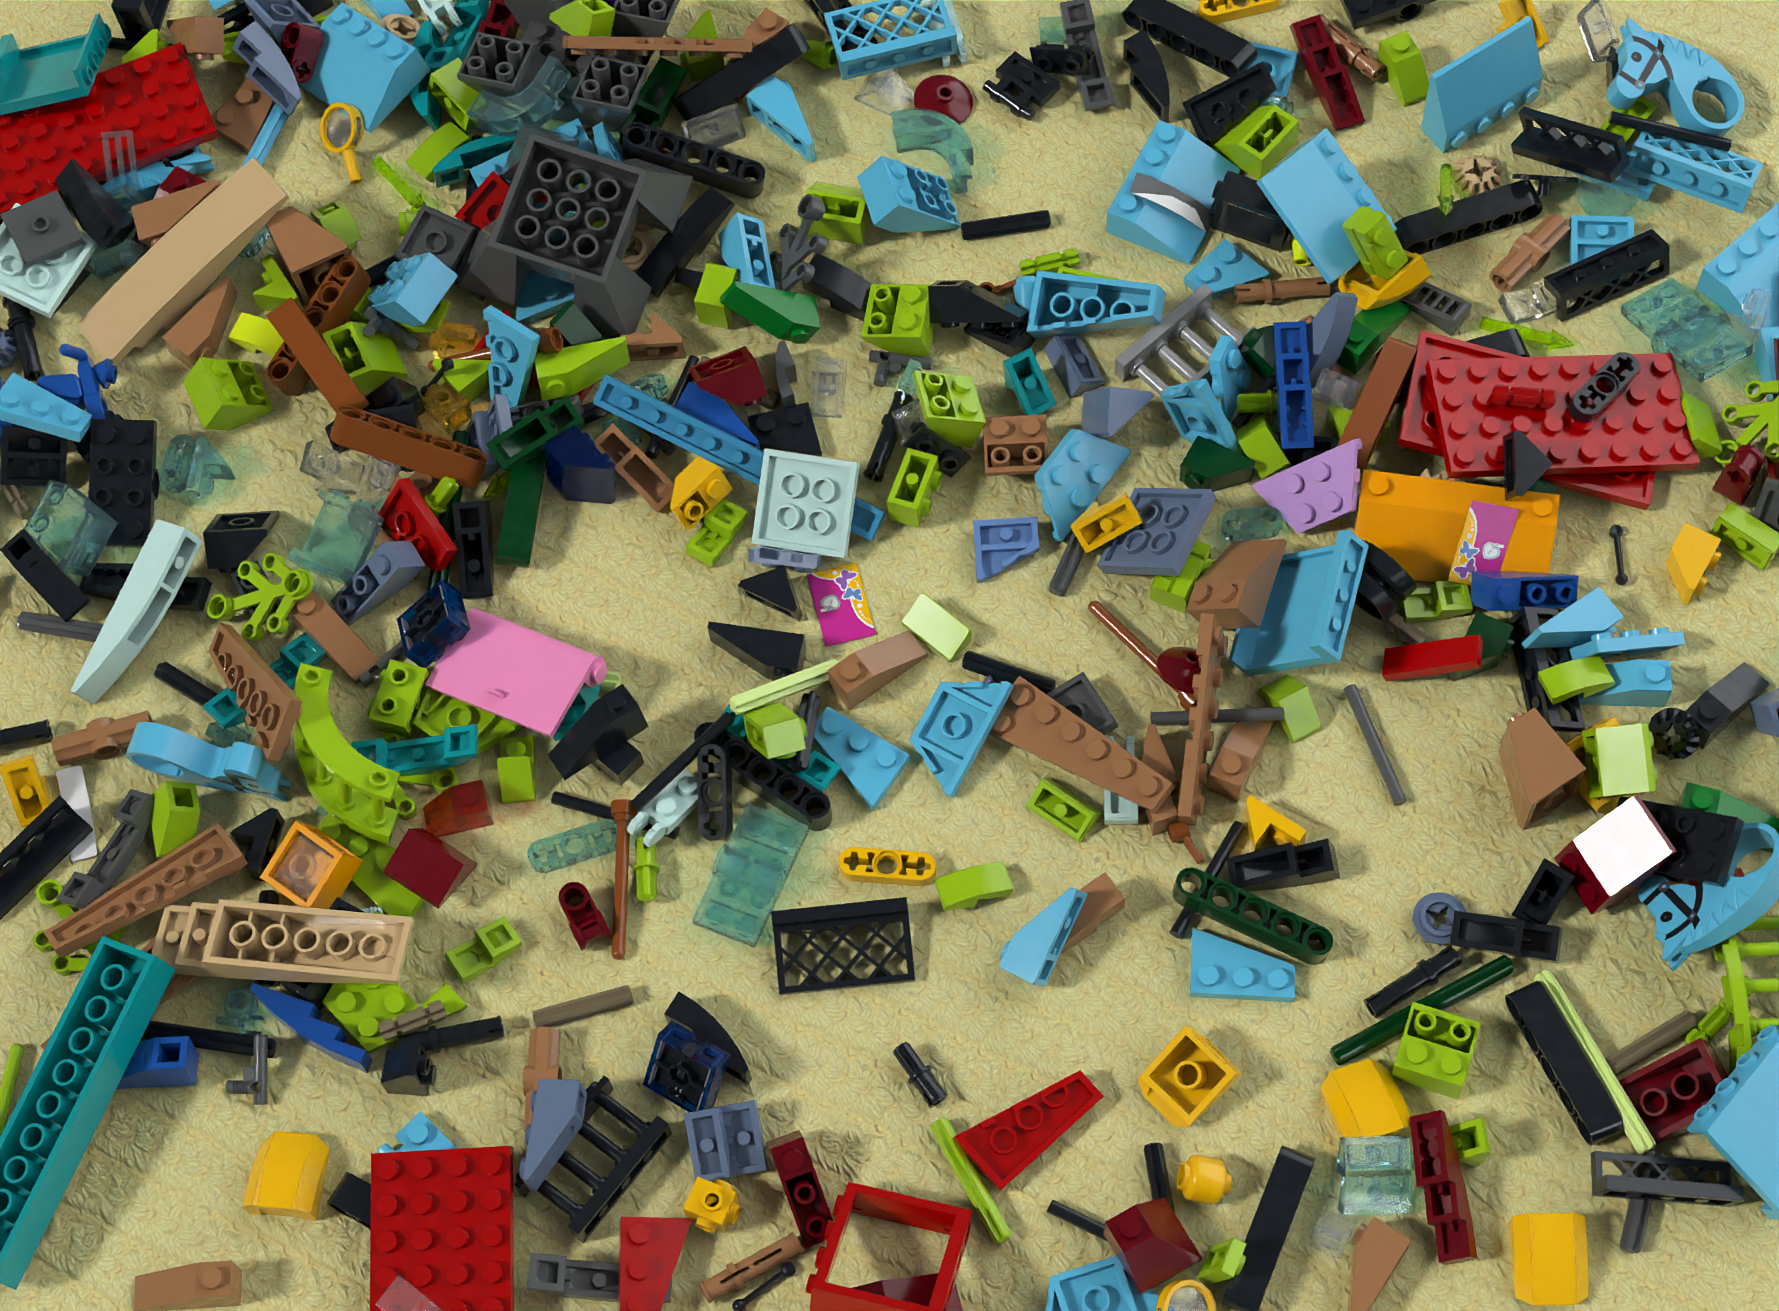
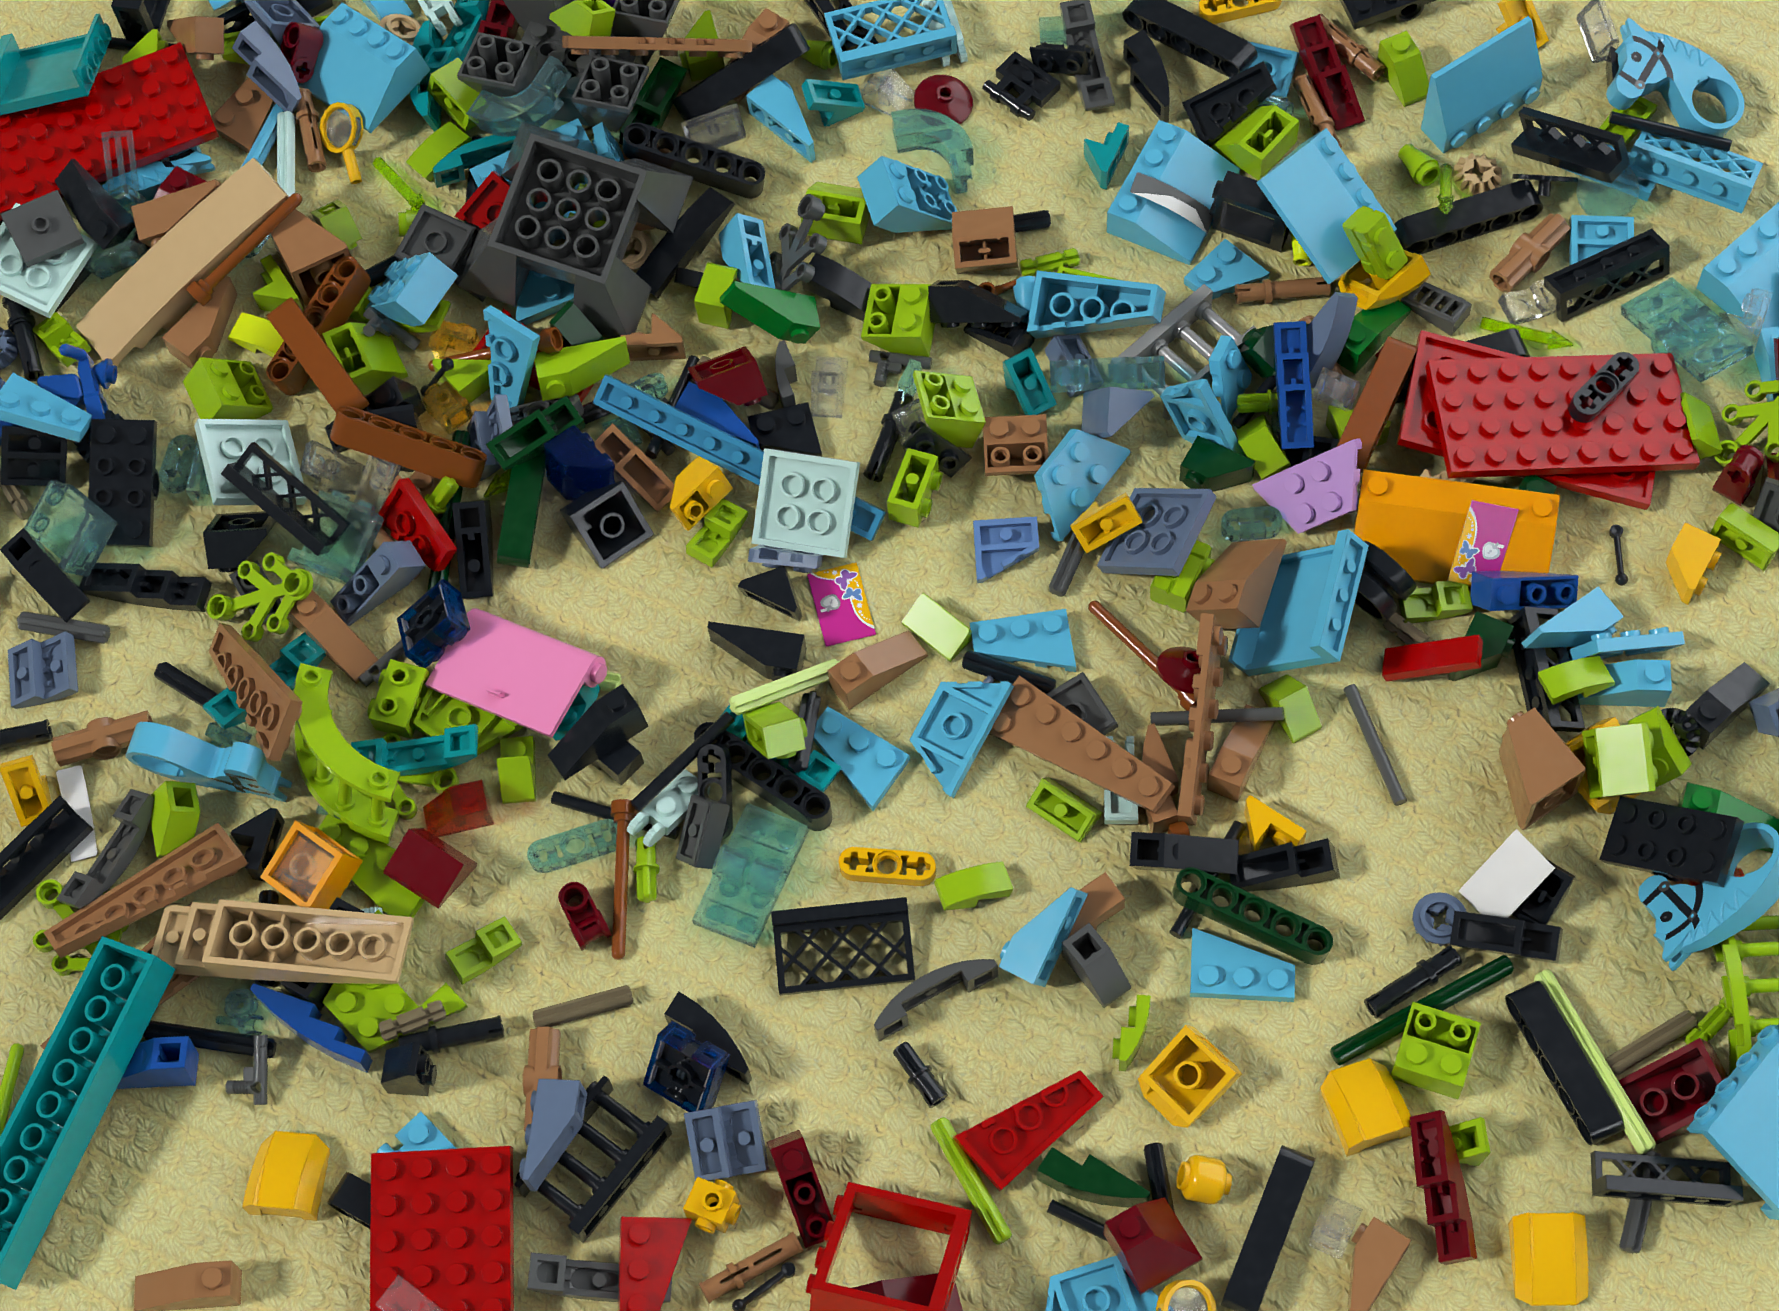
(42, 671): none -> sand blue slope
(57, 331): none -> lime slope
(138, 607): light aqua slope -> none
(203, 289): none -> dark orange piece
(225, 442): none -> light aqua plate
(278, 508): none -> black fence
(286, 151): none -> light aqua axle
(307, 120): none -> medium nougat pin
(607, 522): none -> black slope
(702, 832): none -> dark grey slope
(833, 99): none -> teal slope
(970, 972): none -> dark grey slope
(984, 240): none -> medium nougat slope
(1029, 638): none -> medium azure wing
(1091, 1181): none -> dark green slope
(1095, 965): none -> dark grey slope
(1104, 372): none -> clear light blue arch
(1105, 157): none -> teal slope
(1129, 1043): none -> lime slope
(1179, 852): none -> black slope
(1222, 1261): lime plate -> none
(1313, 106): none -> medium nougat pin
(1374, 1175): clear light blue slope -> none
(1420, 166): none -> lime cone
(1507, 877): none -> white sticker
(1522, 464): black slope -> none
(1523, 396): red axle -> none
(1615, 855): slope -> none
(1667, 751): none -> lime slope

